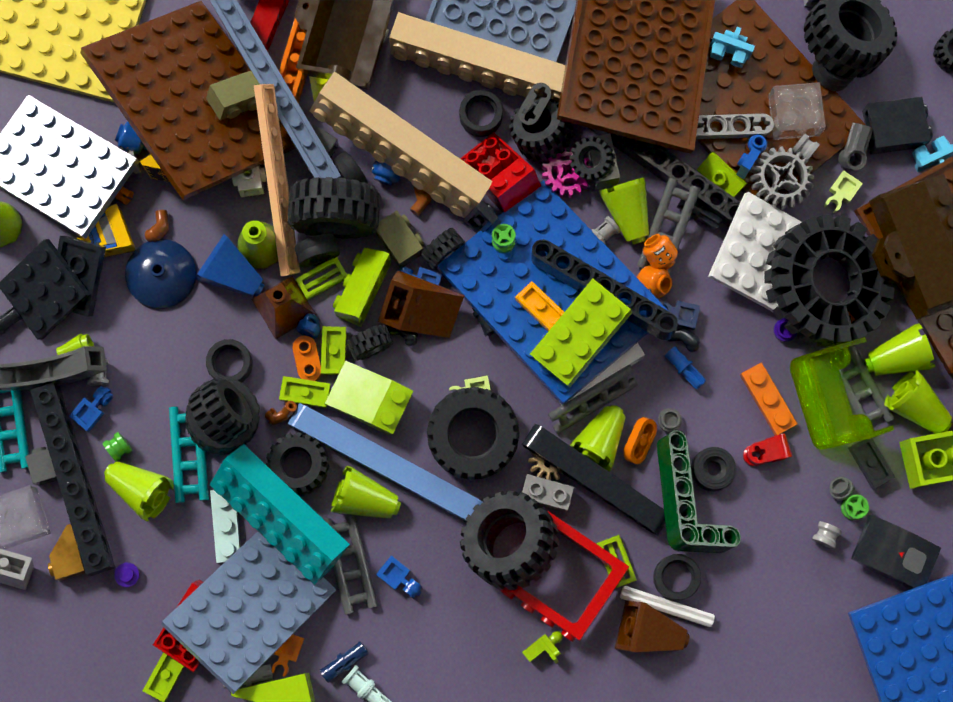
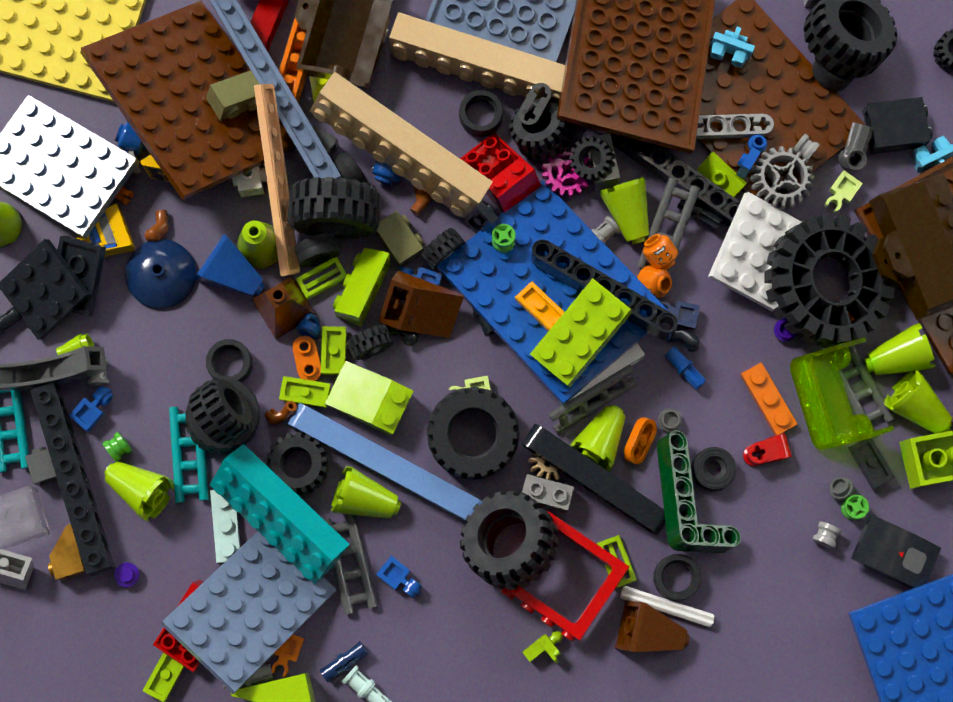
(796, 110): clear brick -> none

